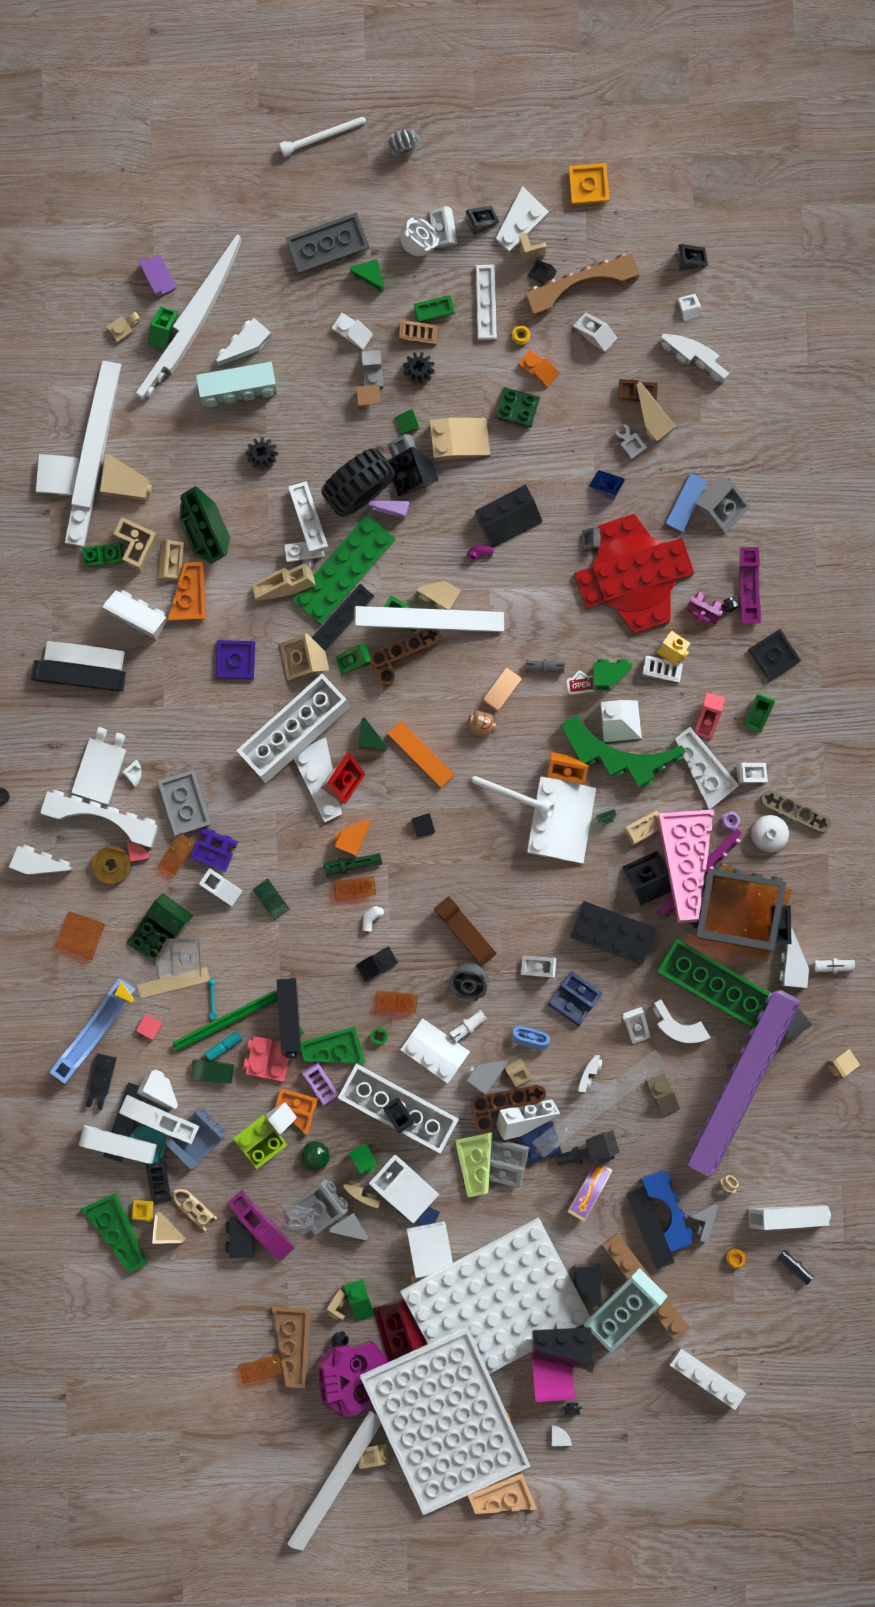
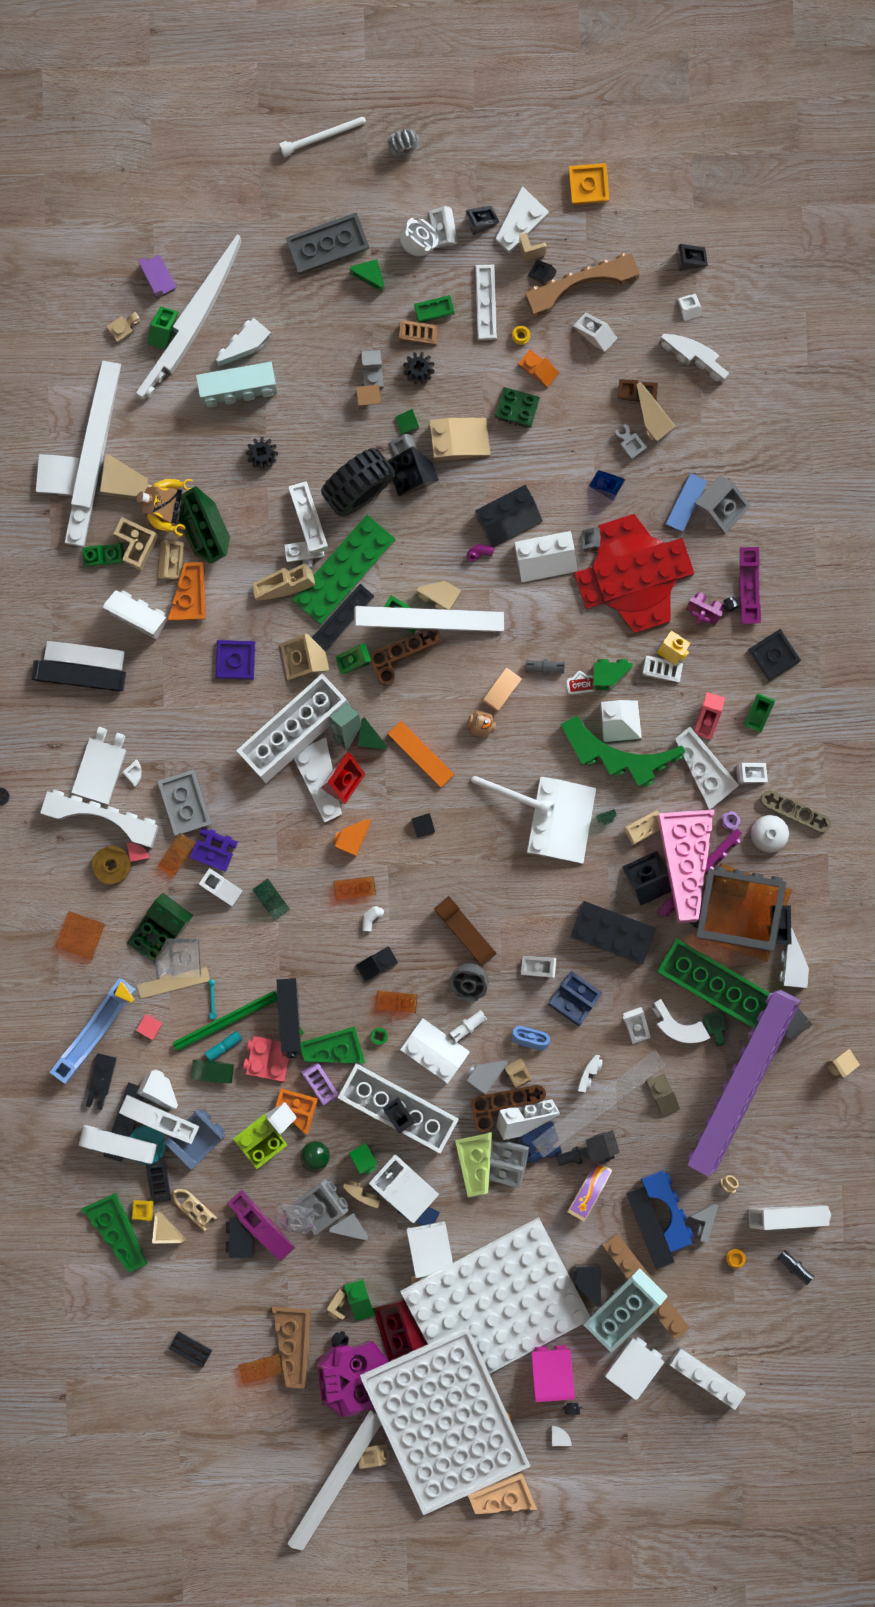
(31, 863): white slope -> none
(162, 504): none -> torso
(187, 1356): none -> black tile
(342, 866): dark green pin -> none
(345, 725): none -> sand green slope
(352, 331): white slope -> none
(393, 508): lavender slope -> none
(545, 556): none -> white slope
(564, 1346): black wedge -> none
(566, 768): orange slope -> none
(634, 1367): none -> white brick
(715, 1025): none -> dark green plate
(821, 966): white pin -> none

